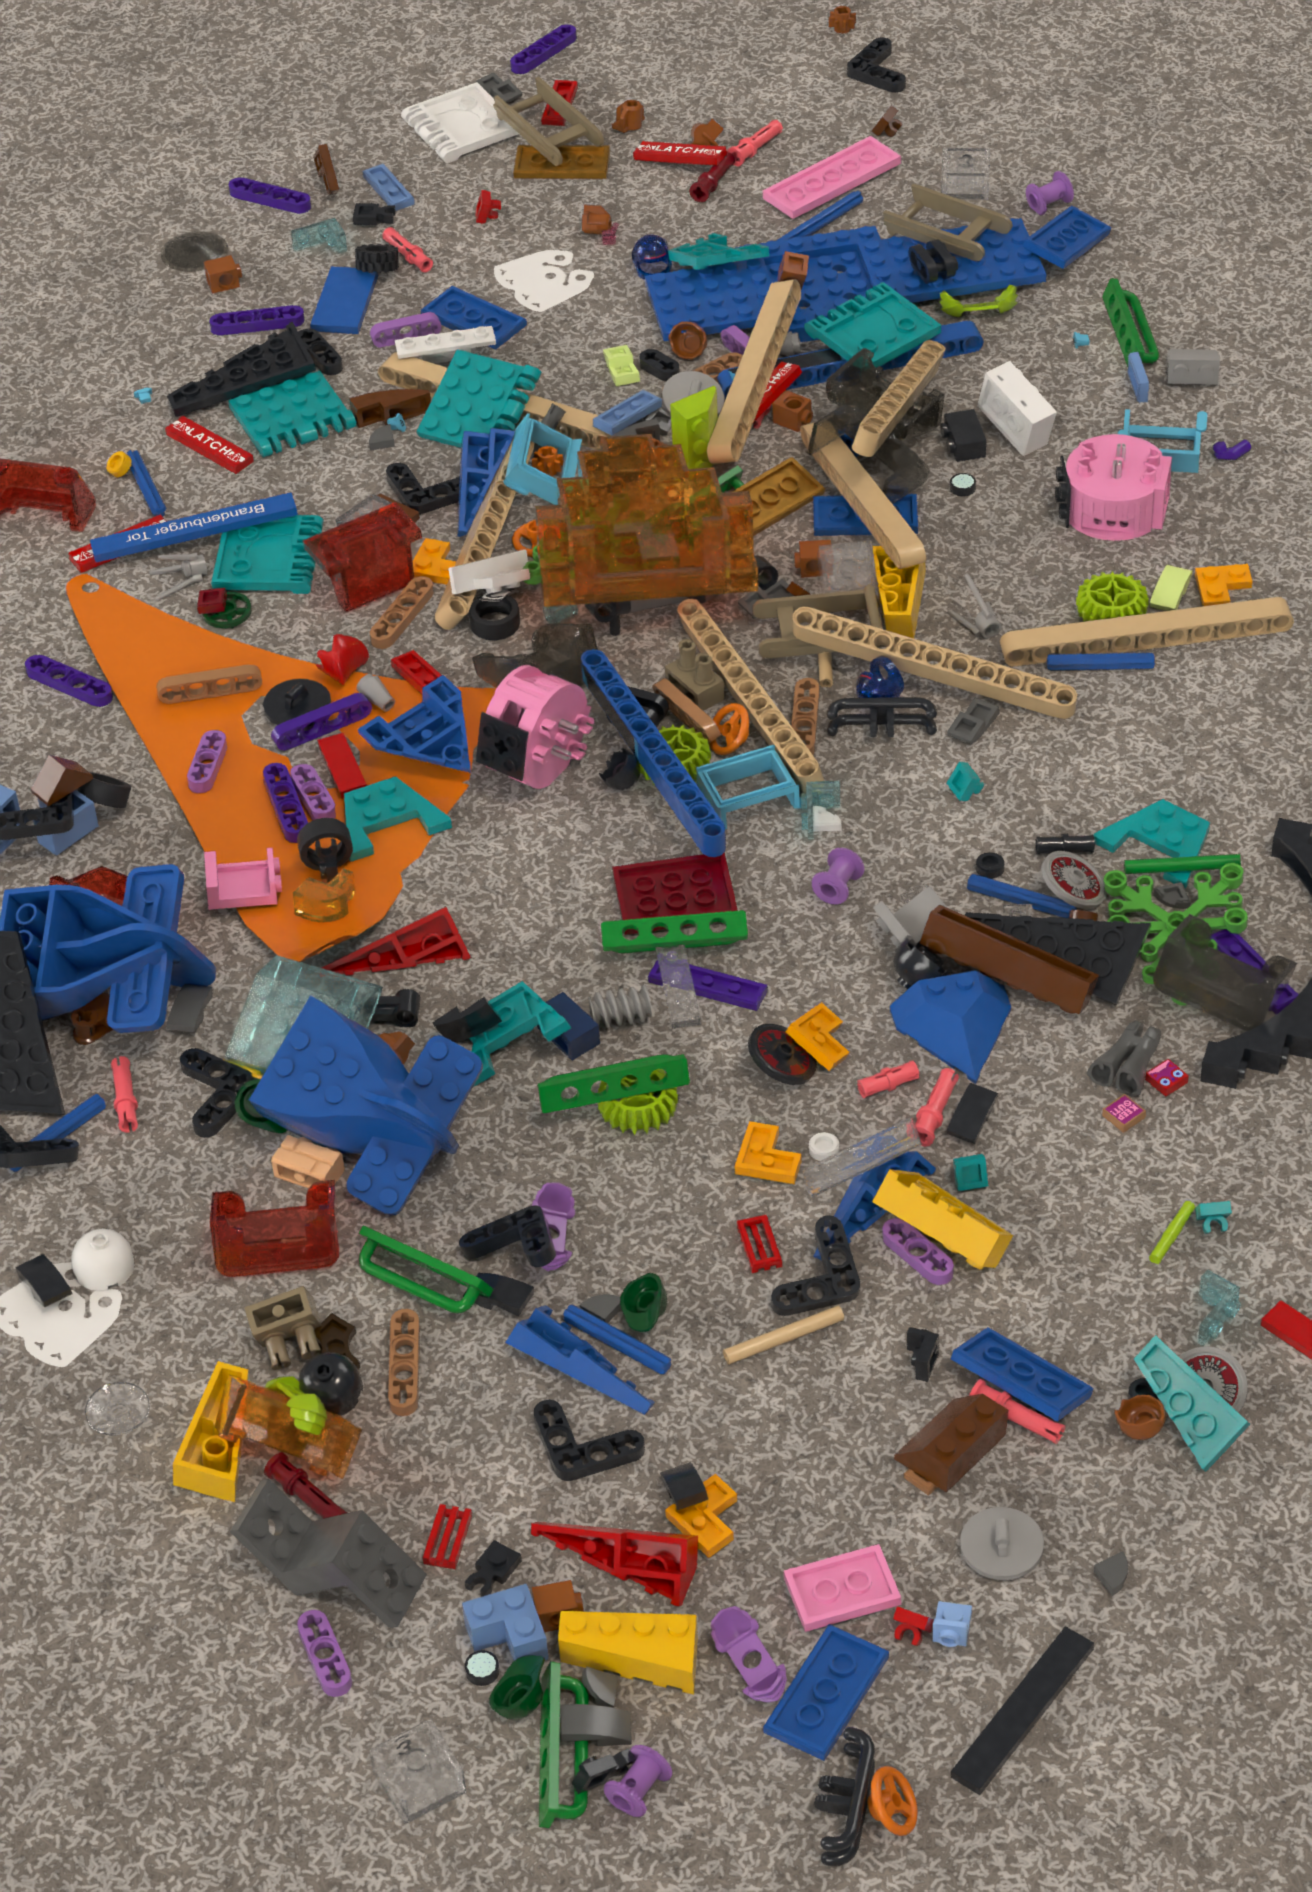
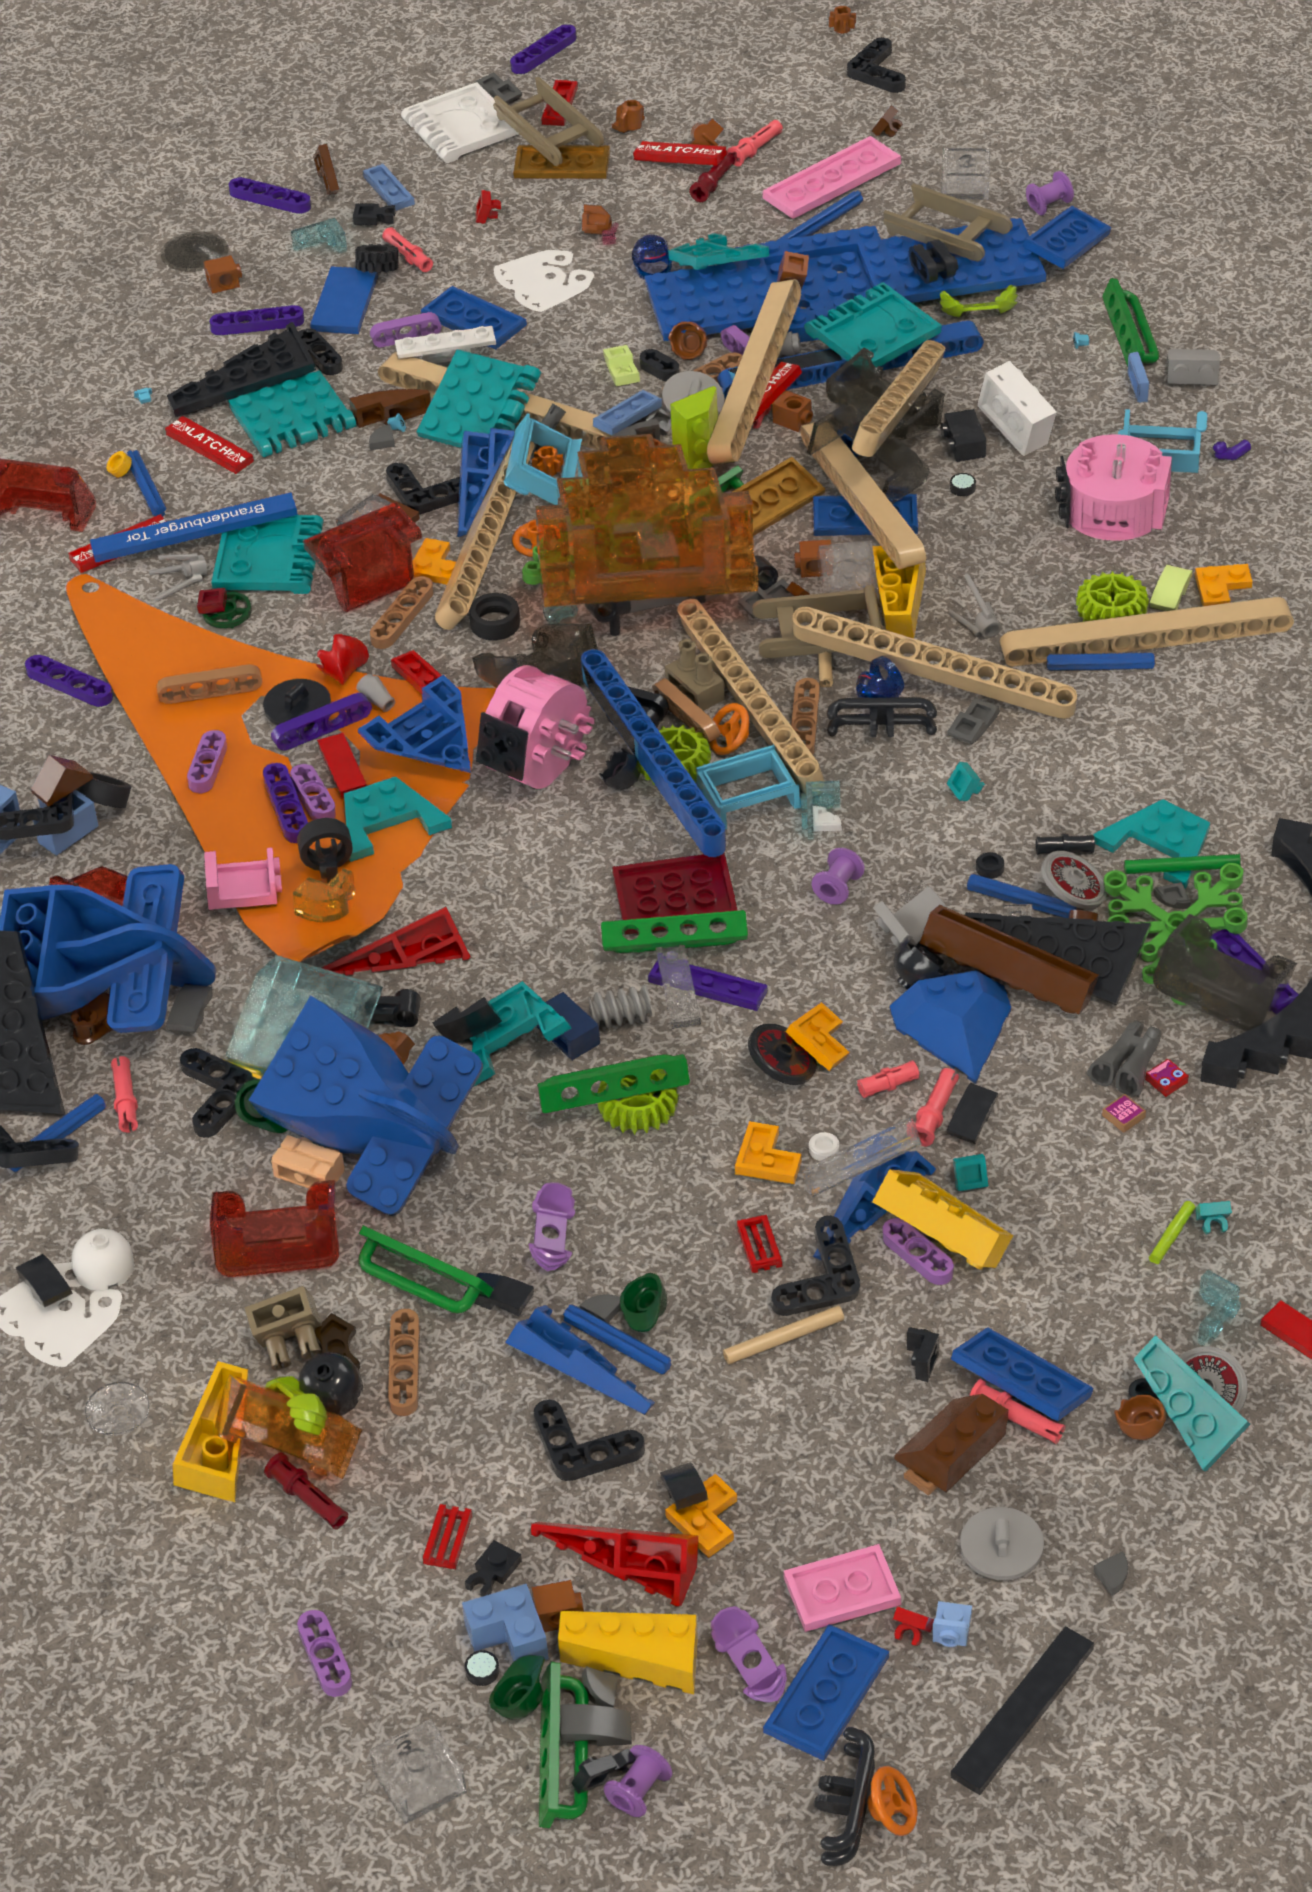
(328, 1553): dark grey bracket -> none
(490, 573): white bracket -> none
(497, 596): sticker -> none
(524, 1225): black beam -> none

